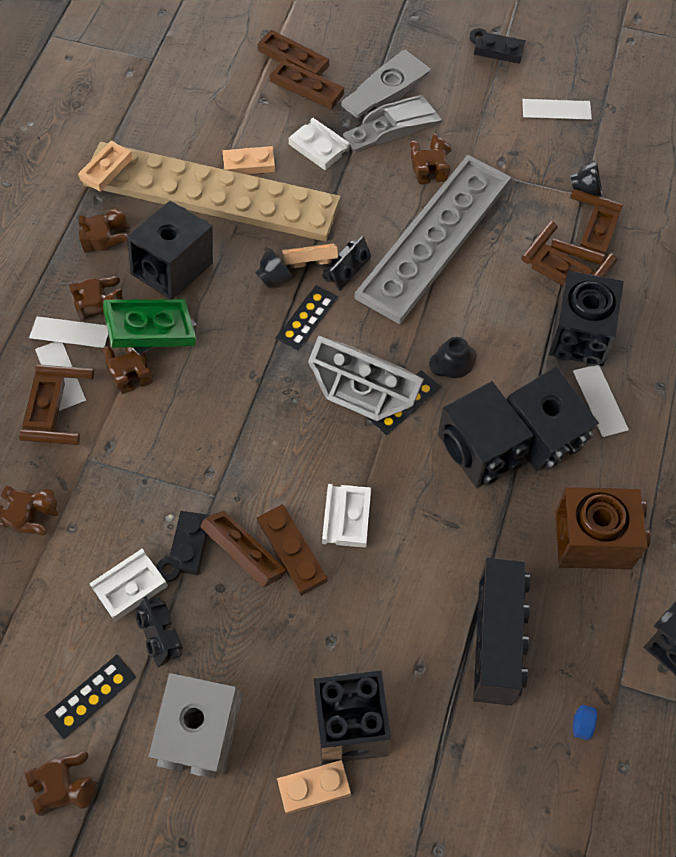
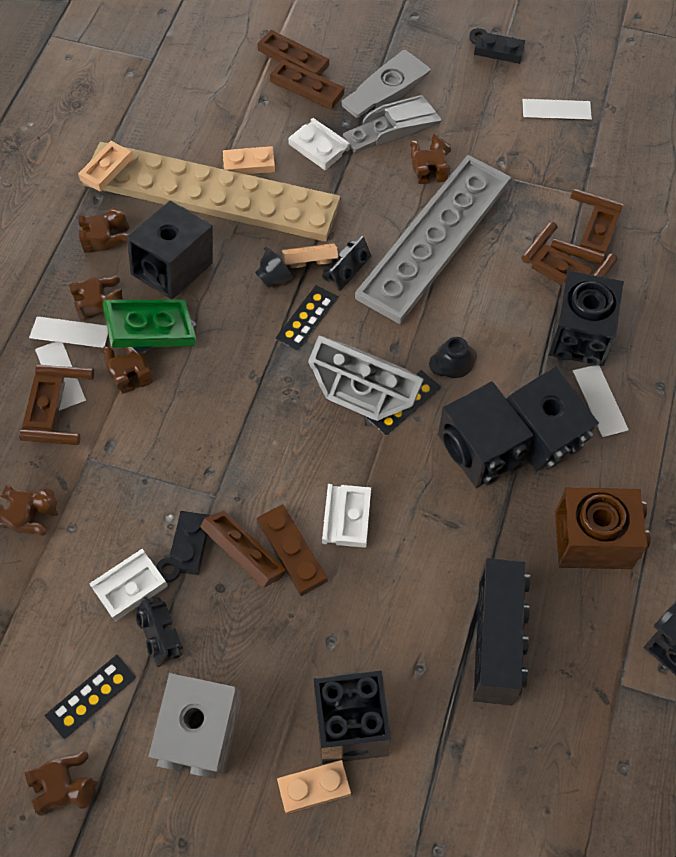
(584, 722): blue tile -> none
(588, 179): black piece -> none

